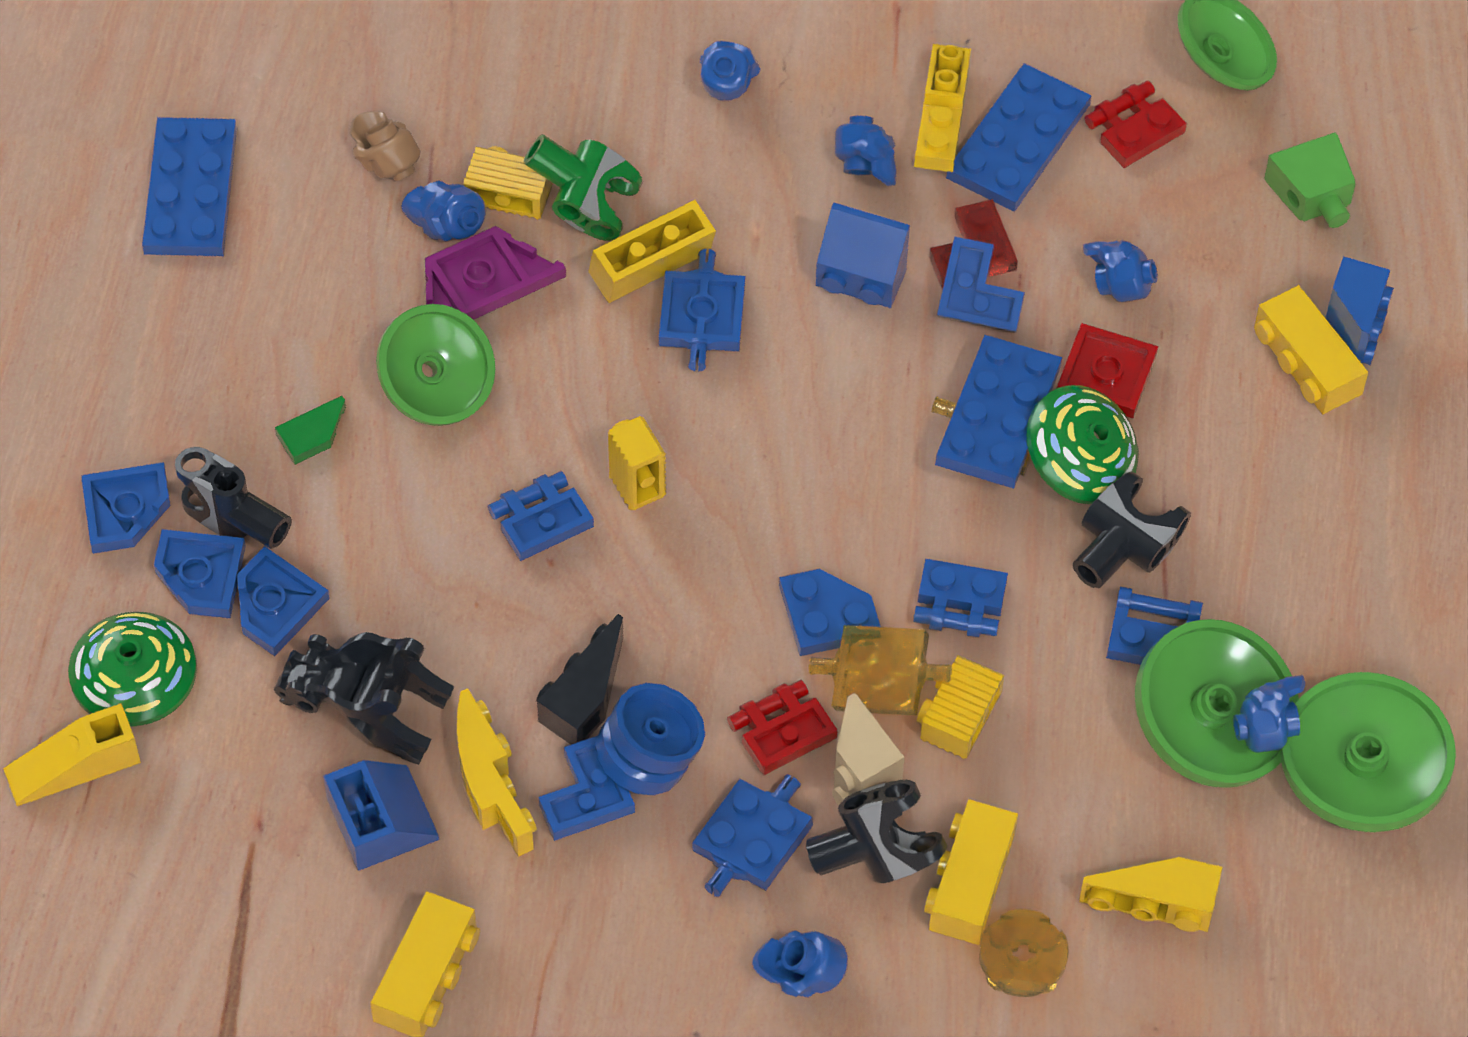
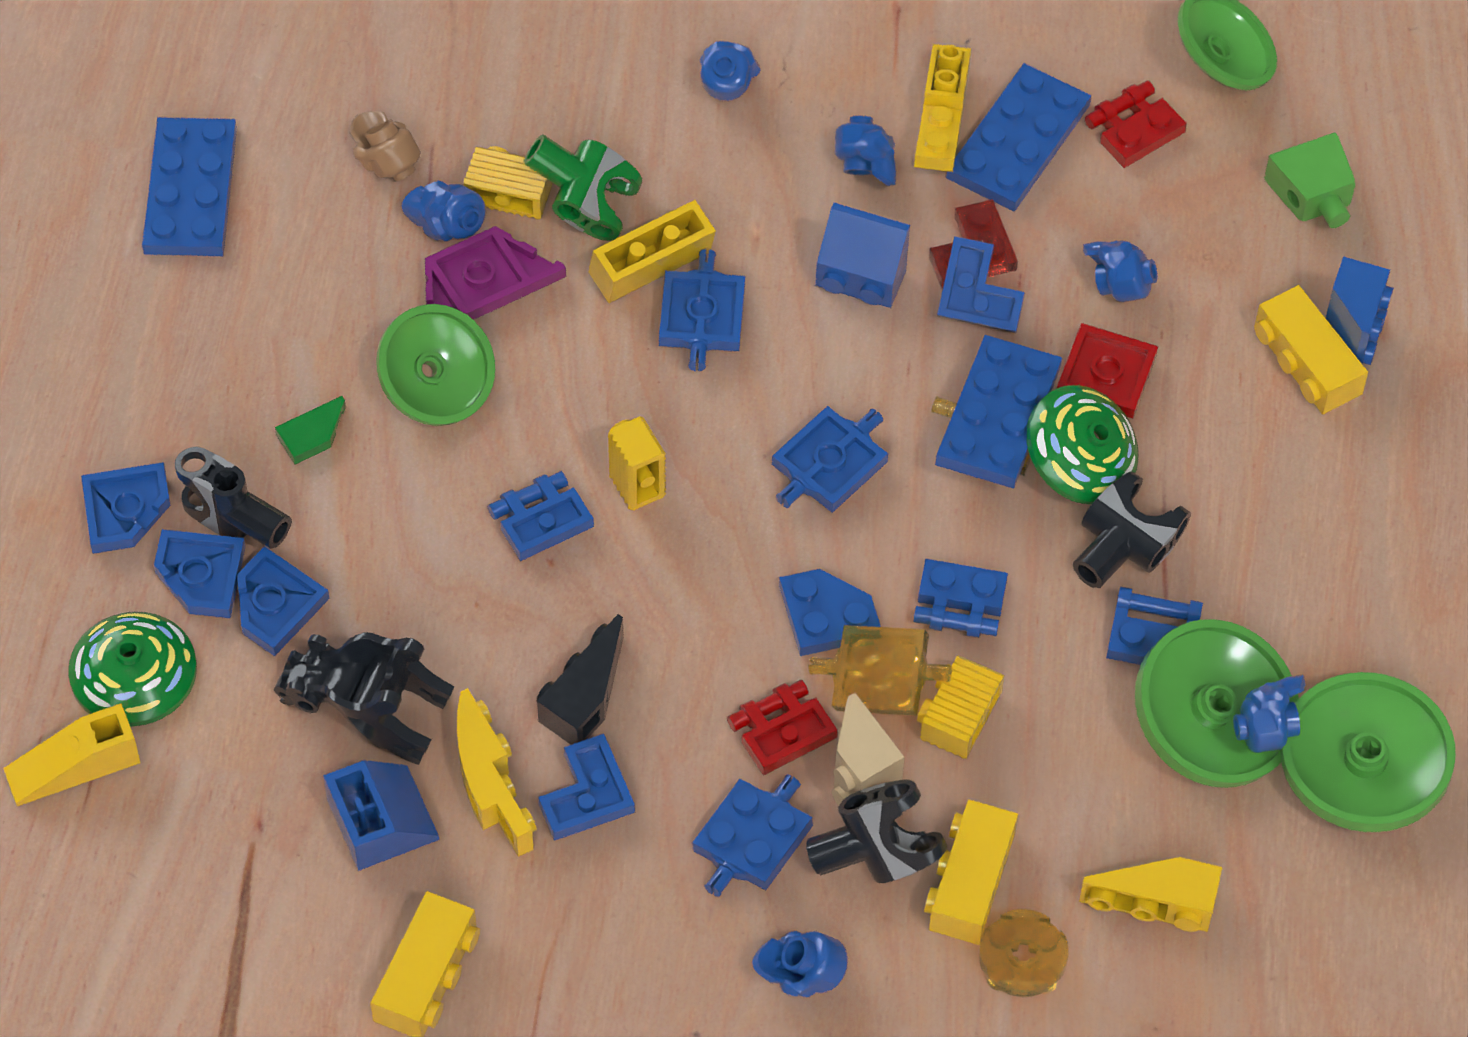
(650, 739): blue wheel -> none
(830, 458): none -> blue plate

